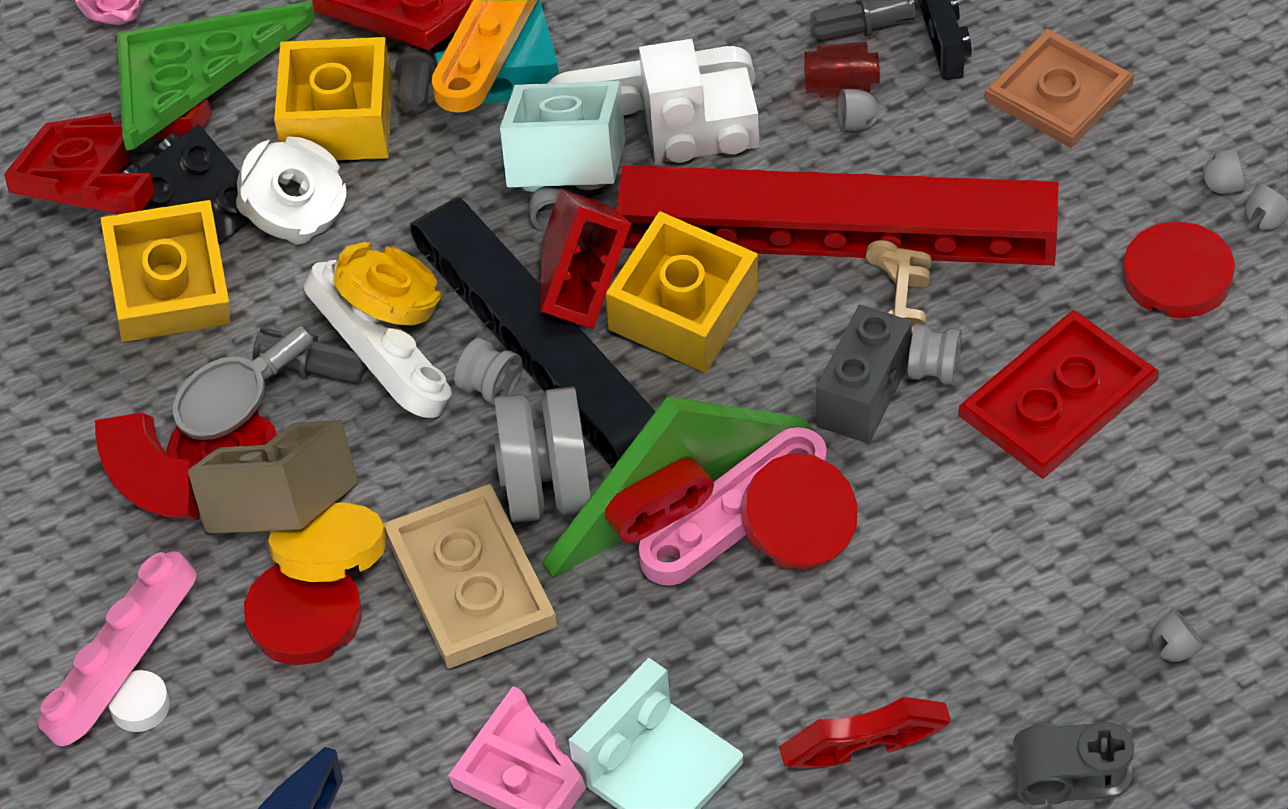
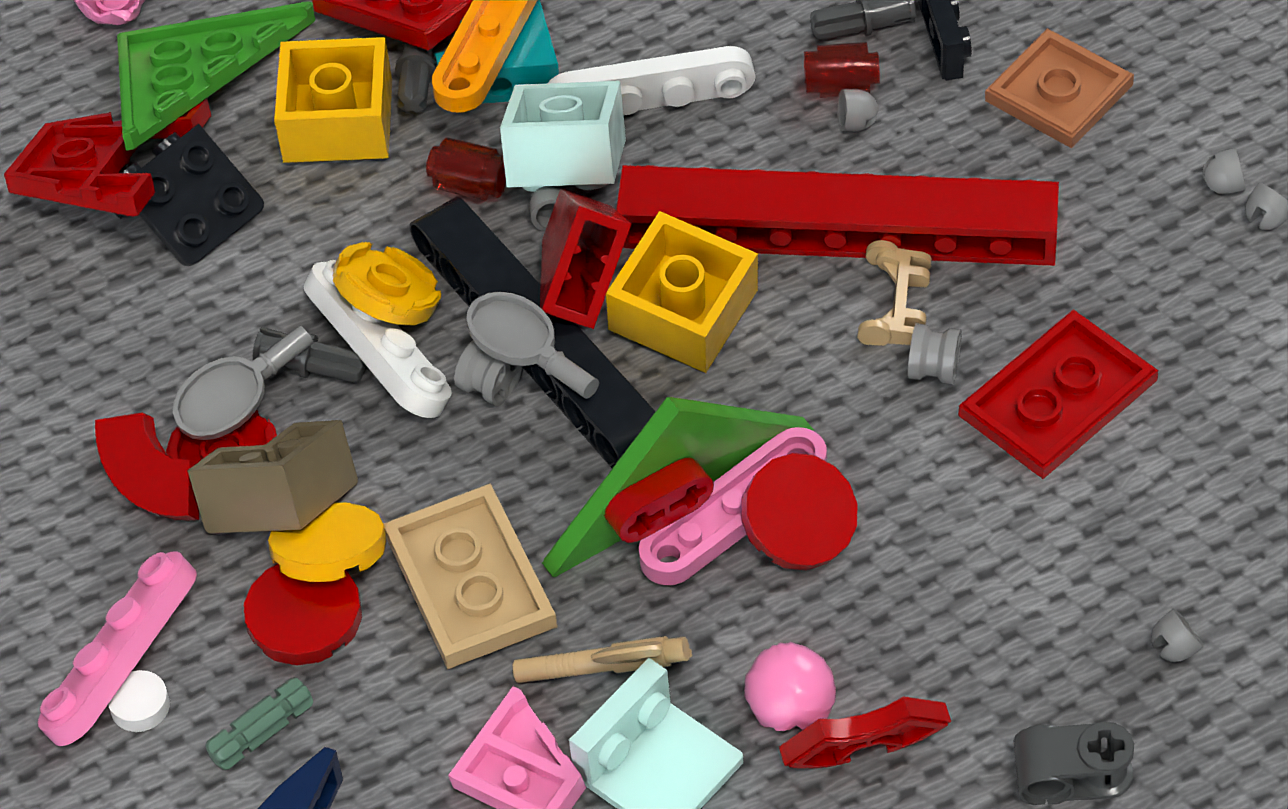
(165, 270): yellow brick -> none
(259, 723): none -> sand green axle
(286, 215): white plate -> none
(466, 169): none -> clear red brick
(523, 335): none -> light grey piece
(541, 454): light grey wheel -> none
(618, 658): none -> tan piece
(694, 111): white brick -> none
(789, 687): none -> bright pink hair
(863, 373): dark grey brick -> none
(1178, 269): red tile -> none

